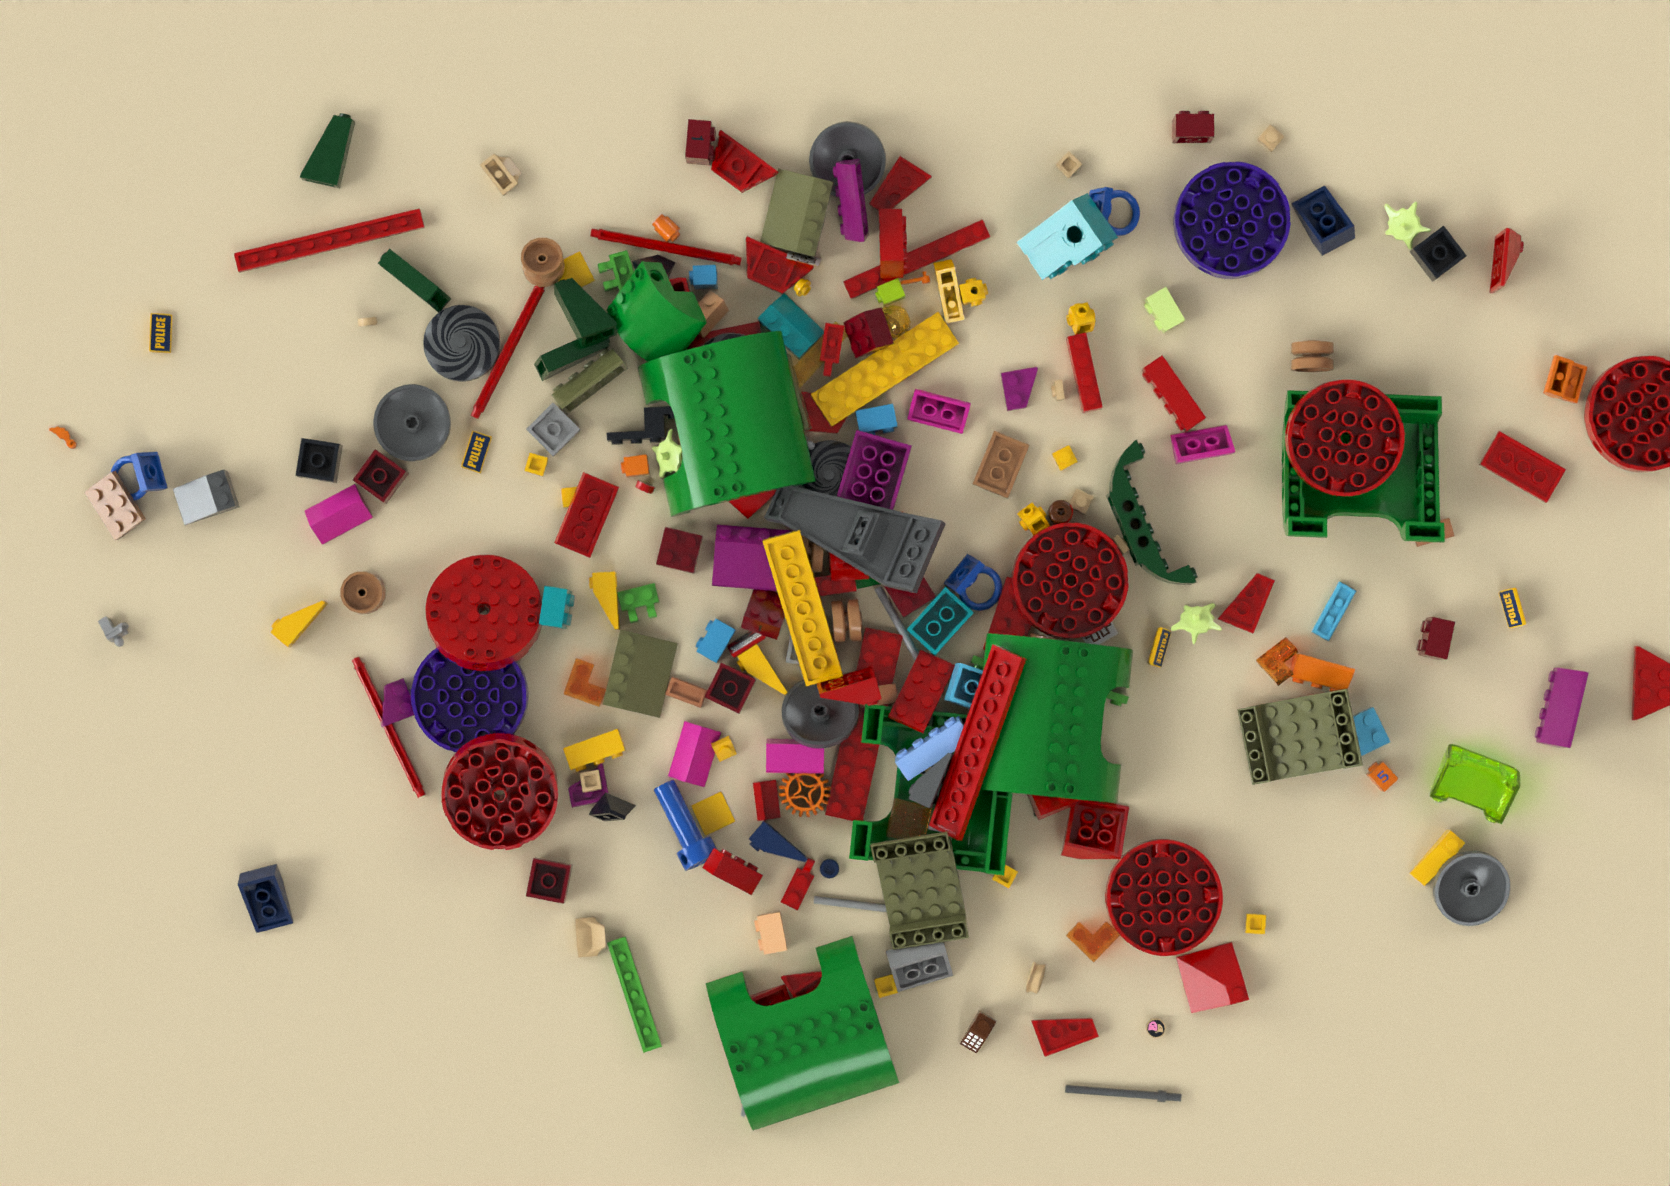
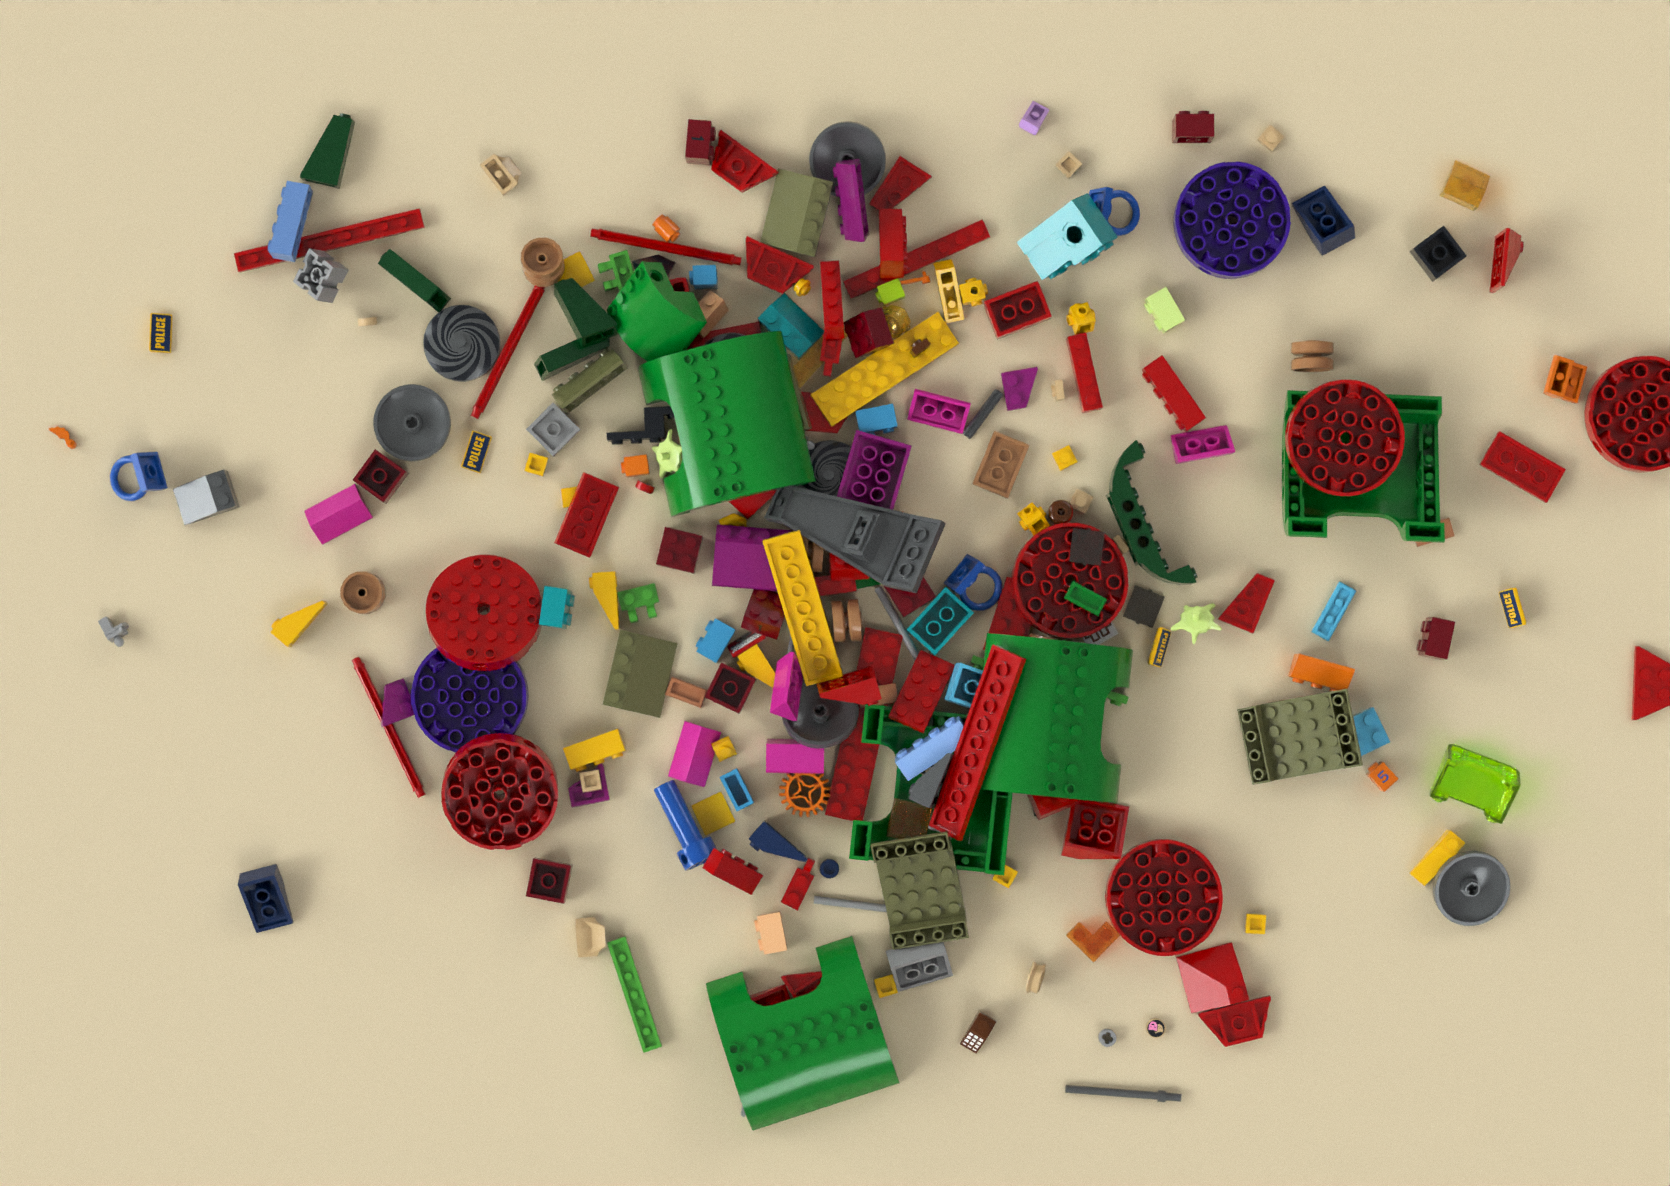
(115, 505): plate -> none
(290, 221): none -> medium blue brick
(319, 460): black brick -> none
(320, 275): none -> light grey brick
(578, 685): clear orange plate -> none
(611, 808): black slope -> none
(733, 519): none -> yellow arm
(737, 789): none -> dark azure piece
(766, 800): red panel -> none
(787, 687): none -> dark pink slope
(803, 258): white sticker -> none
(832, 299): none -> red brick
(919, 346): none -> reddish brown plate
(982, 414): none -> dark grey axle
(1017, 310): none -> red brick
(1033, 118): none -> lavender slope
(1061, 1034): red wing -> none
(1085, 598): none -> green tile
(1086, 546): none -> clear smoke piece
(1102, 1041): none -> light grey bush
(1143, 606): none -> clear smoke piece
(1238, 1021): none -> red wing
(1274, 661): clear orange plate -> none
(1404, 224): yellowish green piece -> none
(1465, 186): none -> clear yellow slope
(1561, 707): magenta slope -> none

